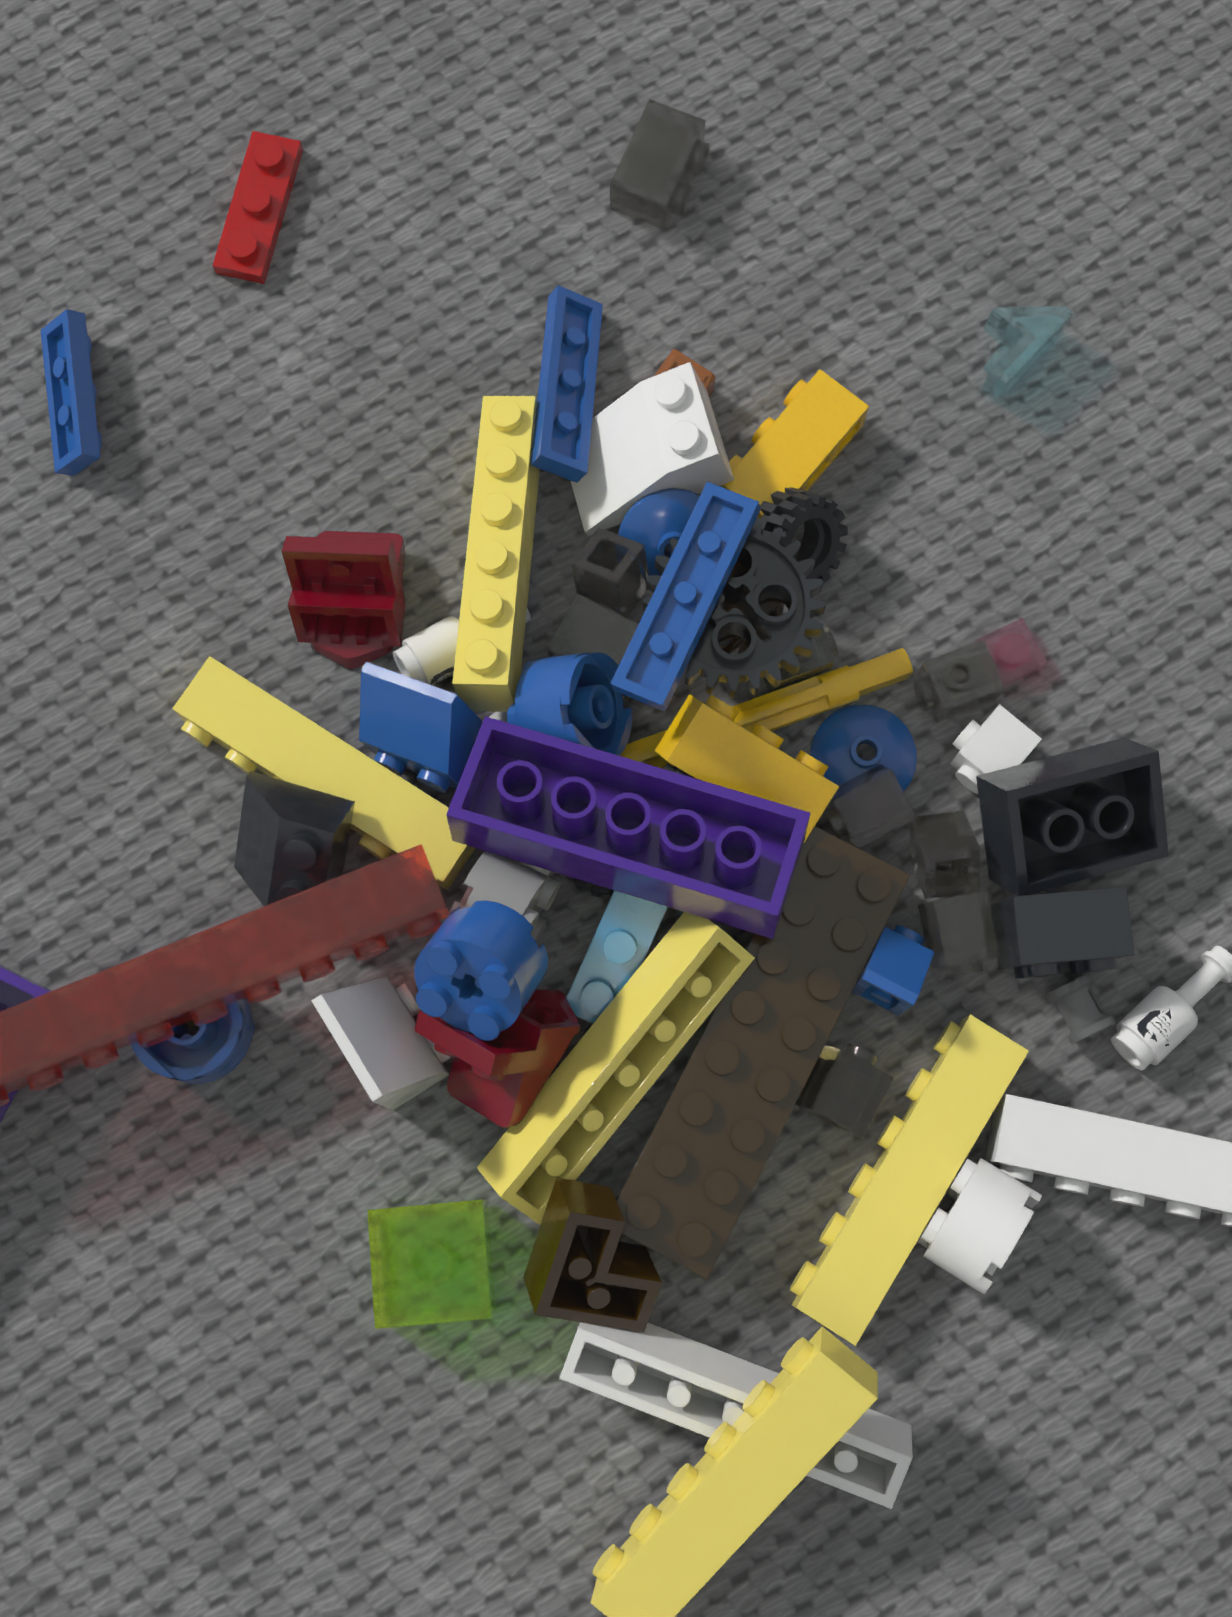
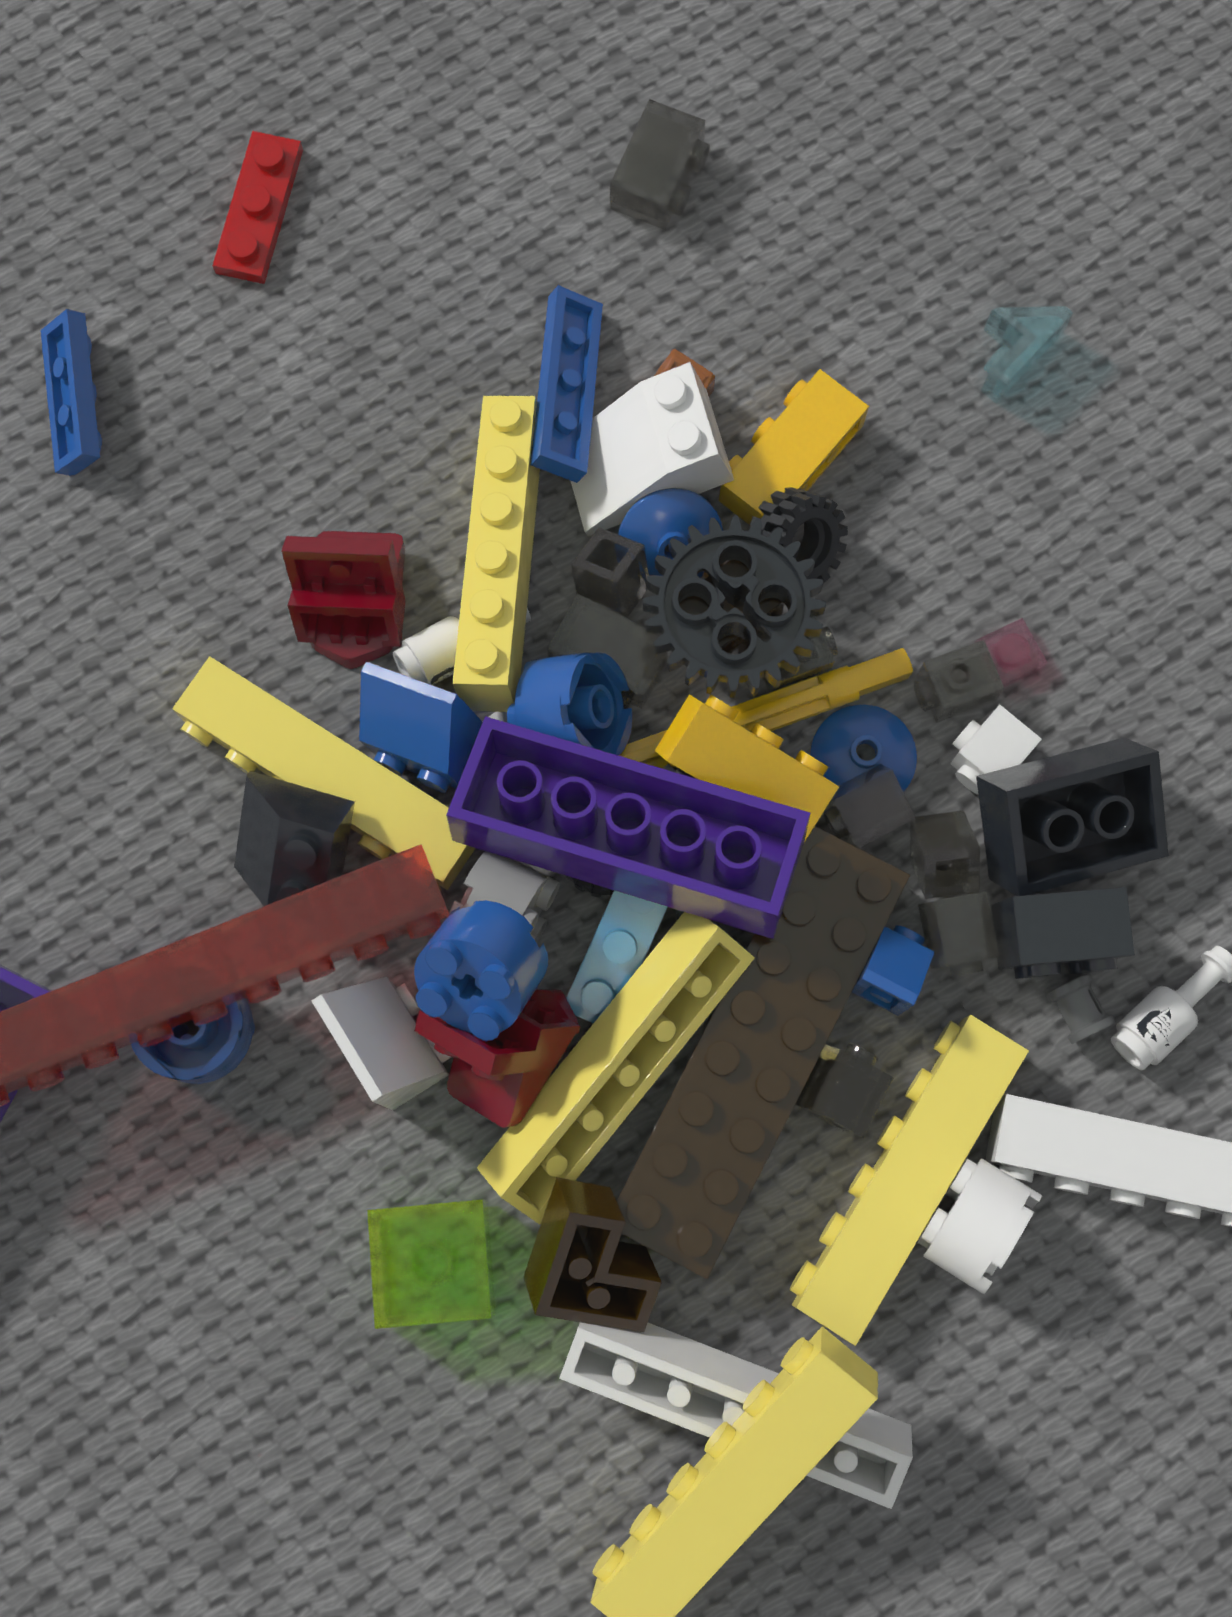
(685, 596): blue plate -> none

